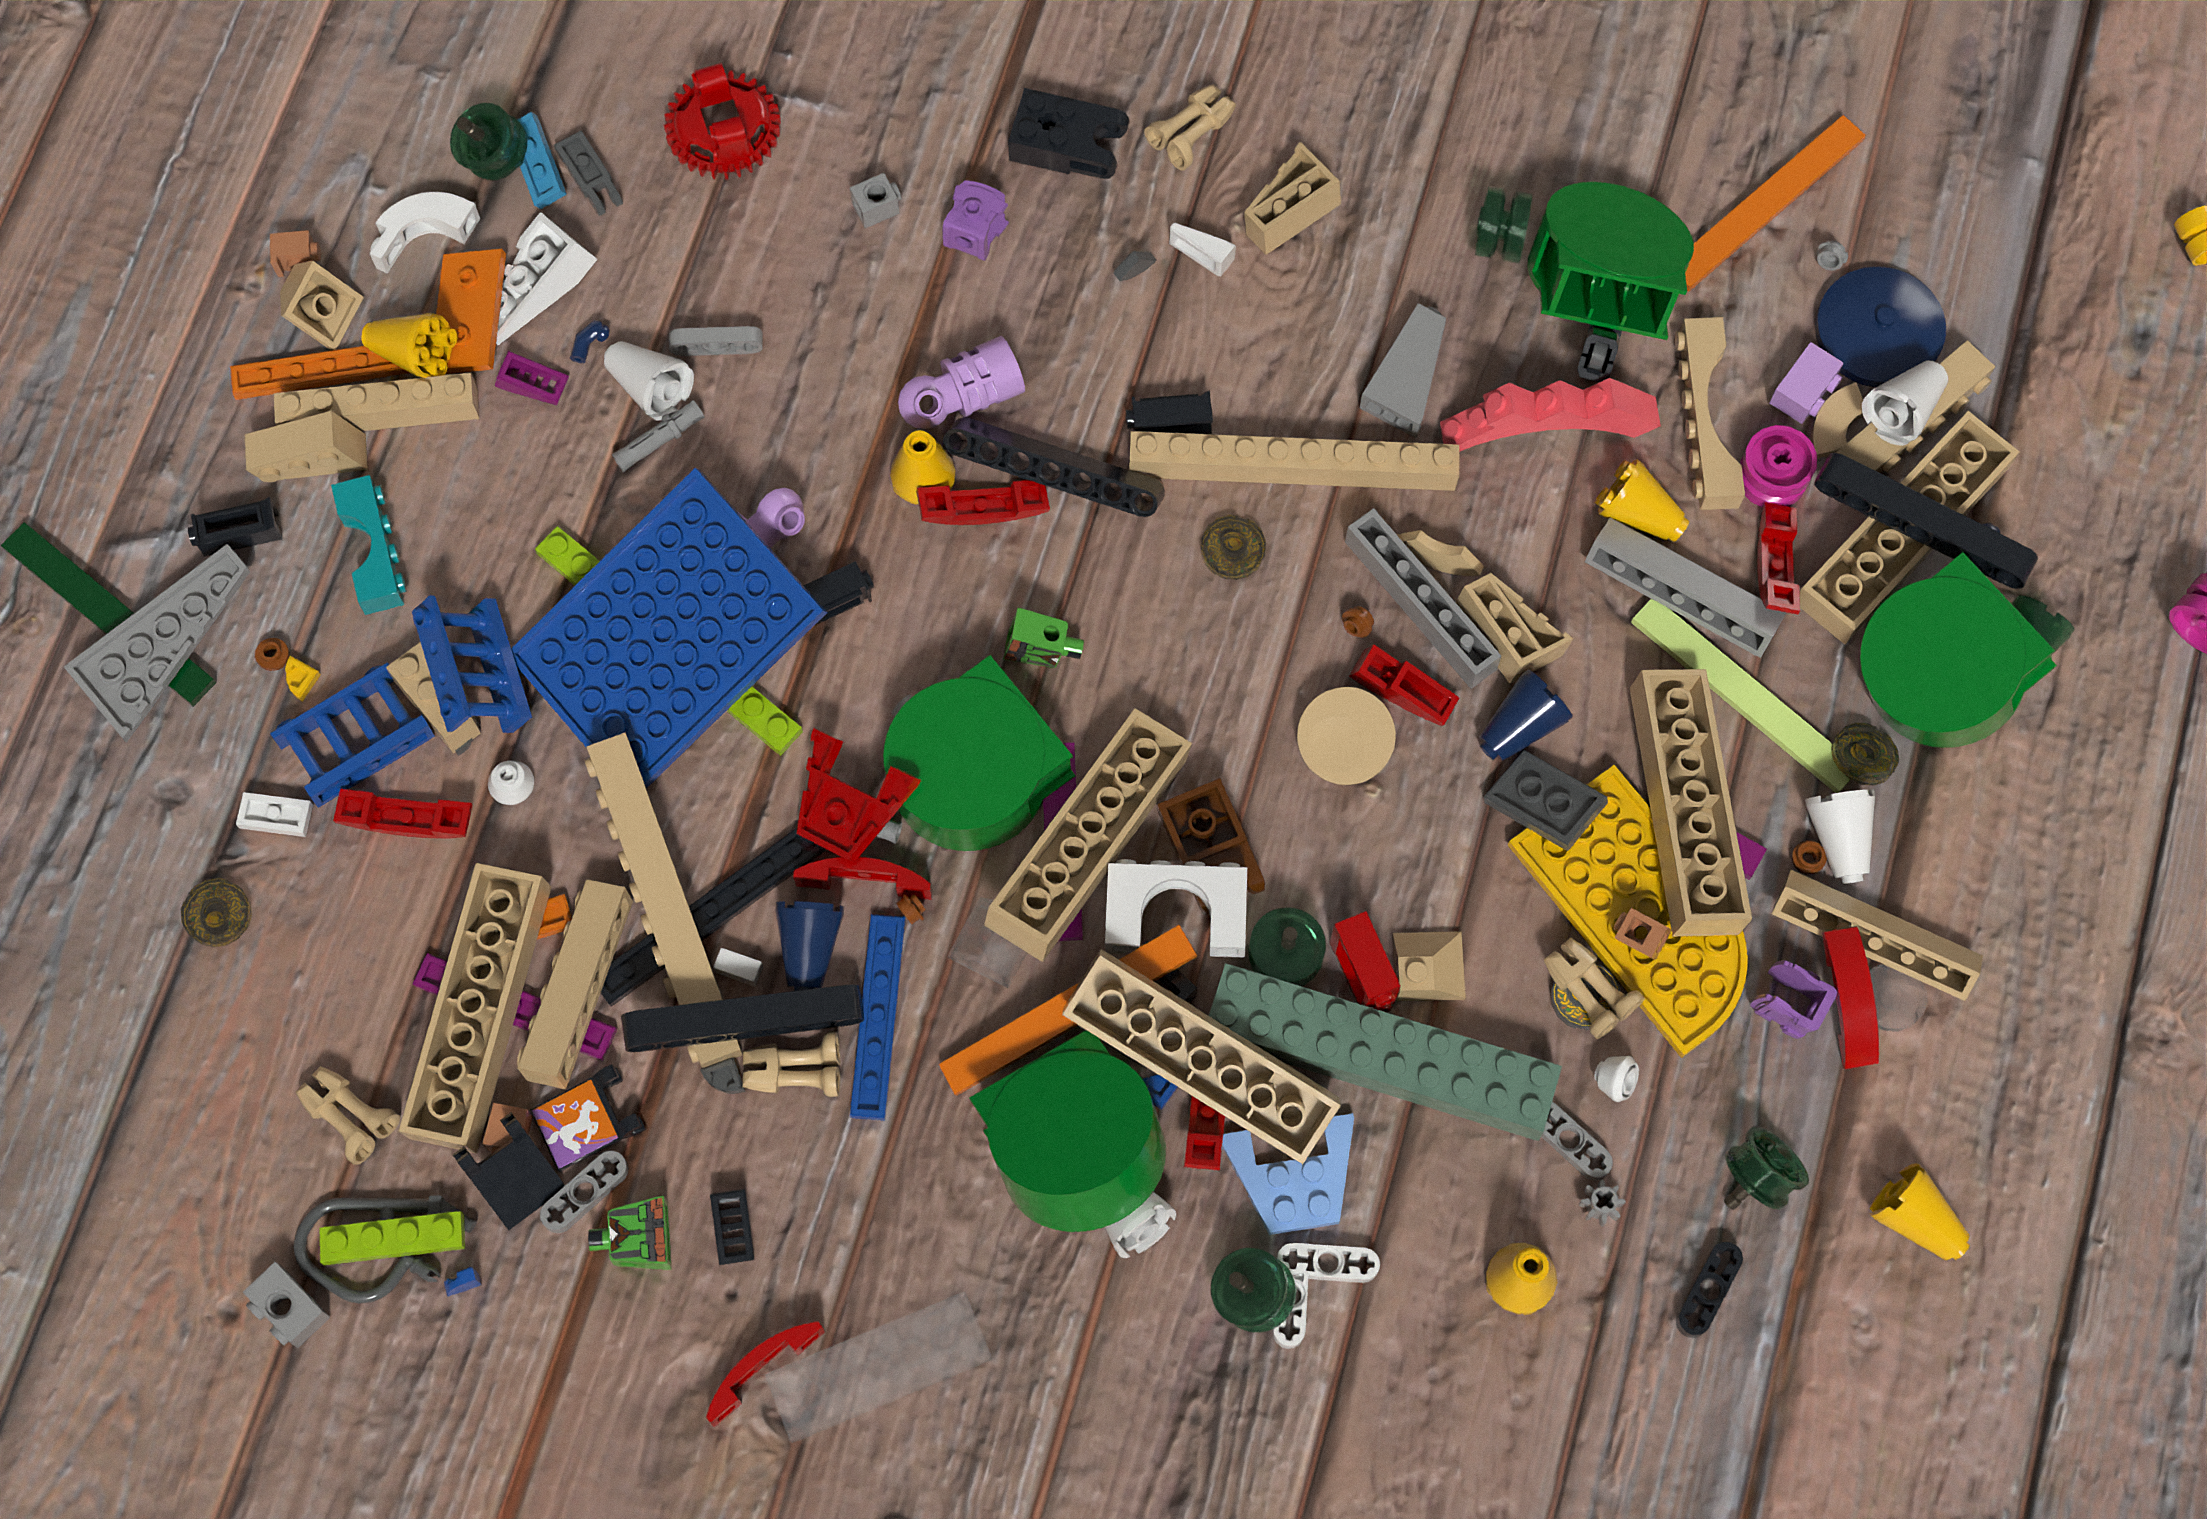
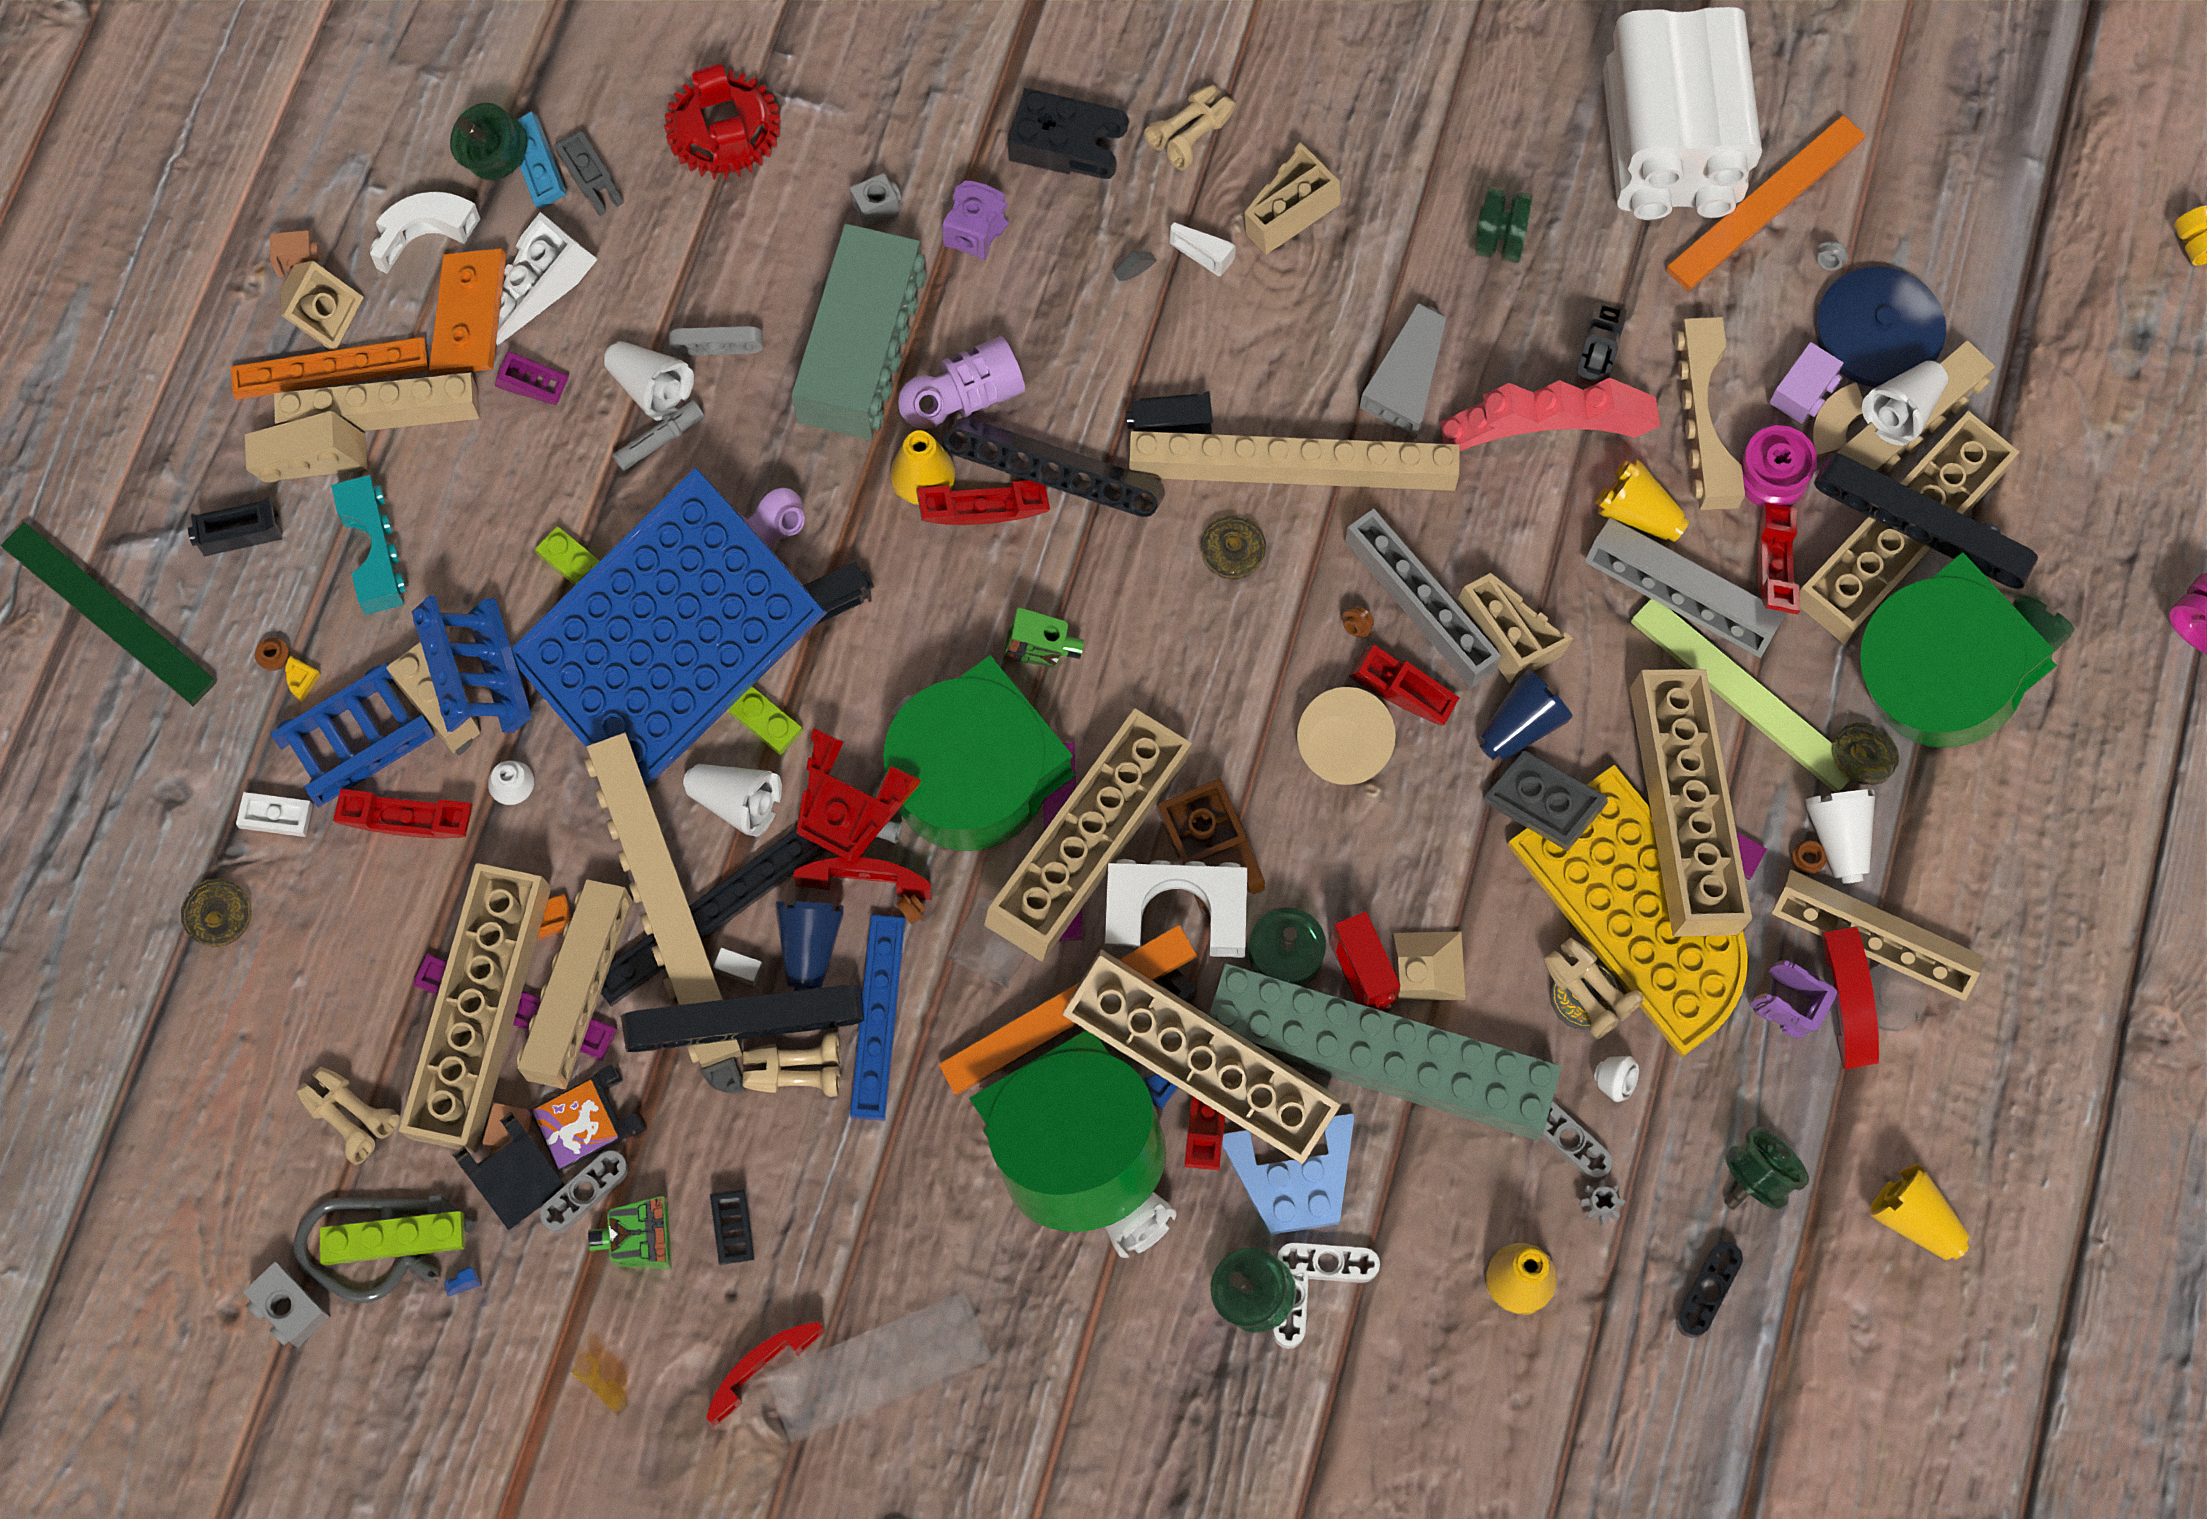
(144, 653): light grey wing -> none
(412, 342): yellow cone -> none
(585, 337): dark blue arm -> none
(608, 1392): none -> clear yellow plate
(736, 795): none -> white cone
(859, 332): none -> sand green brick
(1441, 556): tan tile -> none
(1610, 258): green brick -> none
(1655, 939): nougat brick -> none
(1681, 111): none -> white brick

